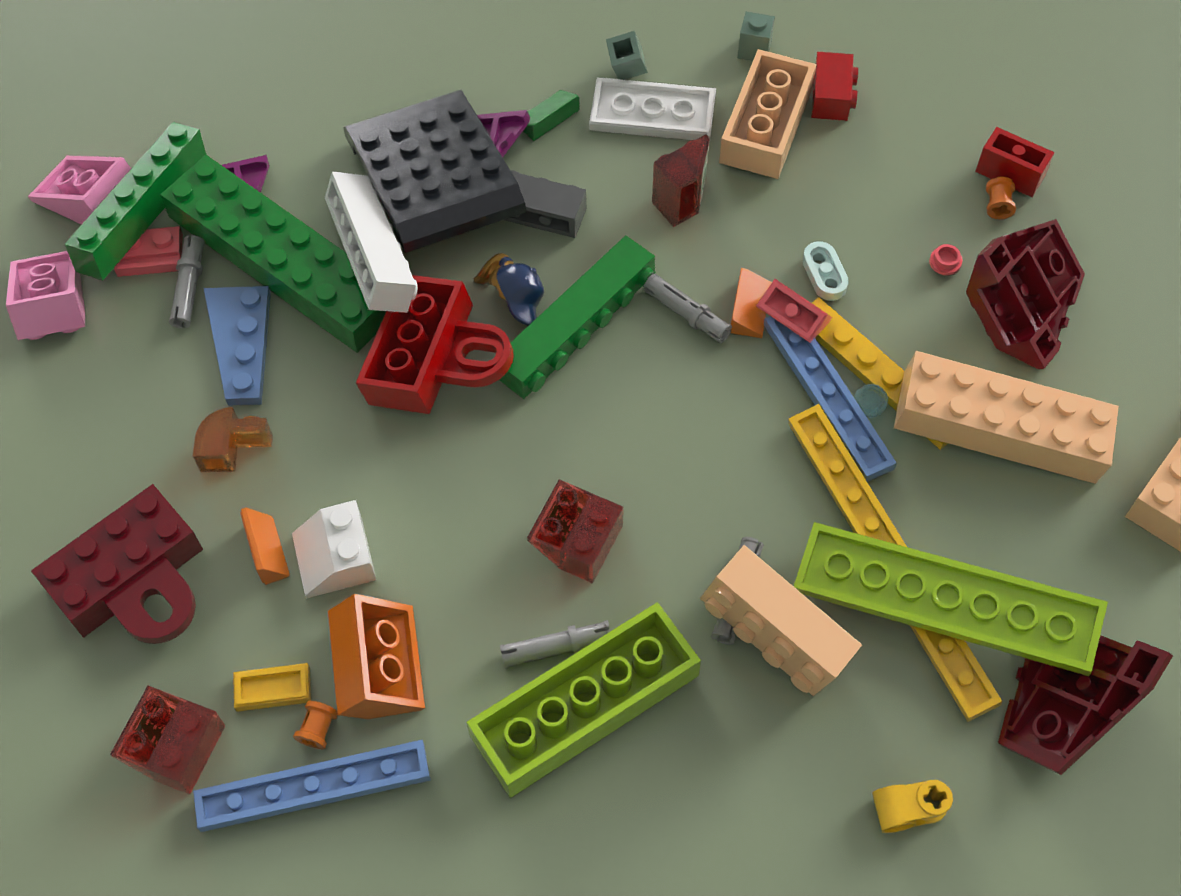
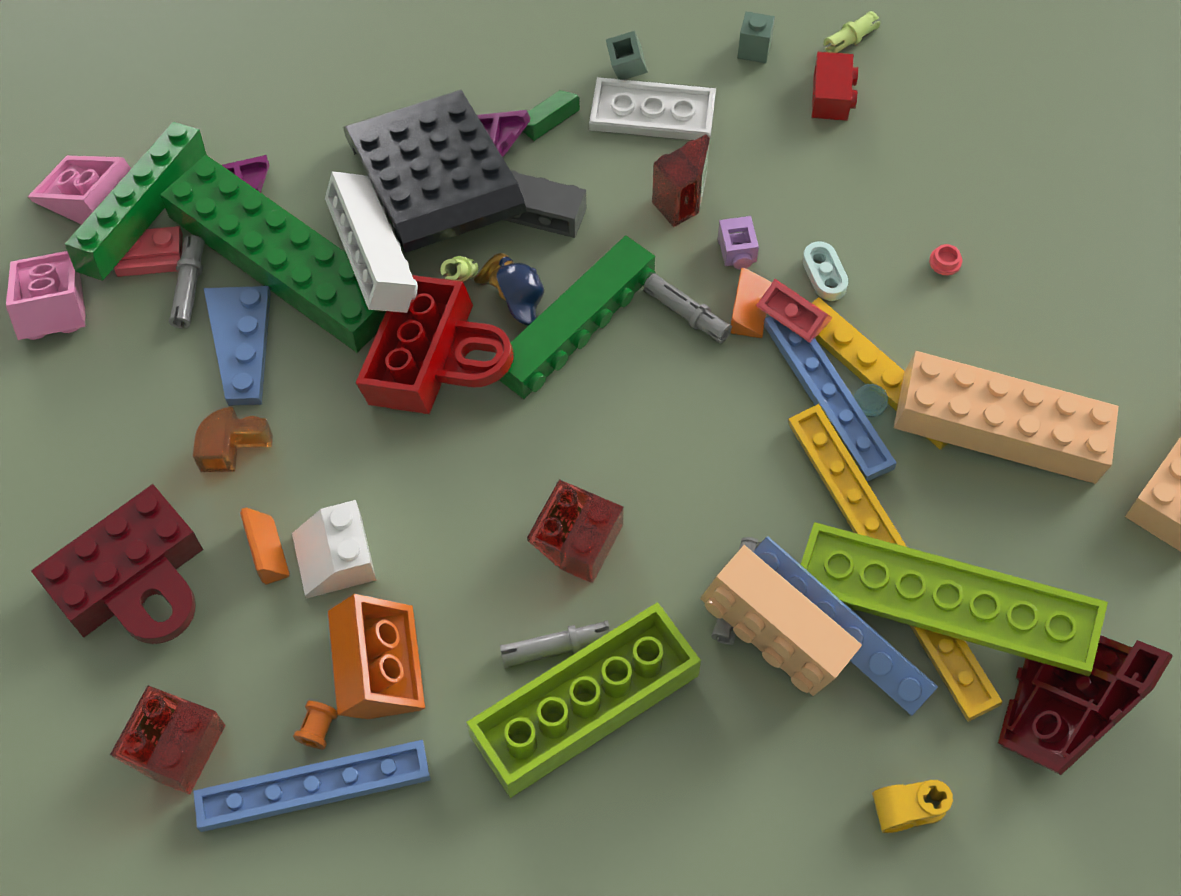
(271, 687): yellow tile -> none
(459, 268): none -> yellowish green pin
(738, 248): none -> lavender brick
(767, 114): light nougat brick -> none
(852, 32): none -> yellowish green pin
(876, 656): none -> medium blue plate
(1000, 198): orange bush -> none
(1016, 159): red brick -> none
(1024, 291): dark red wedge -> none

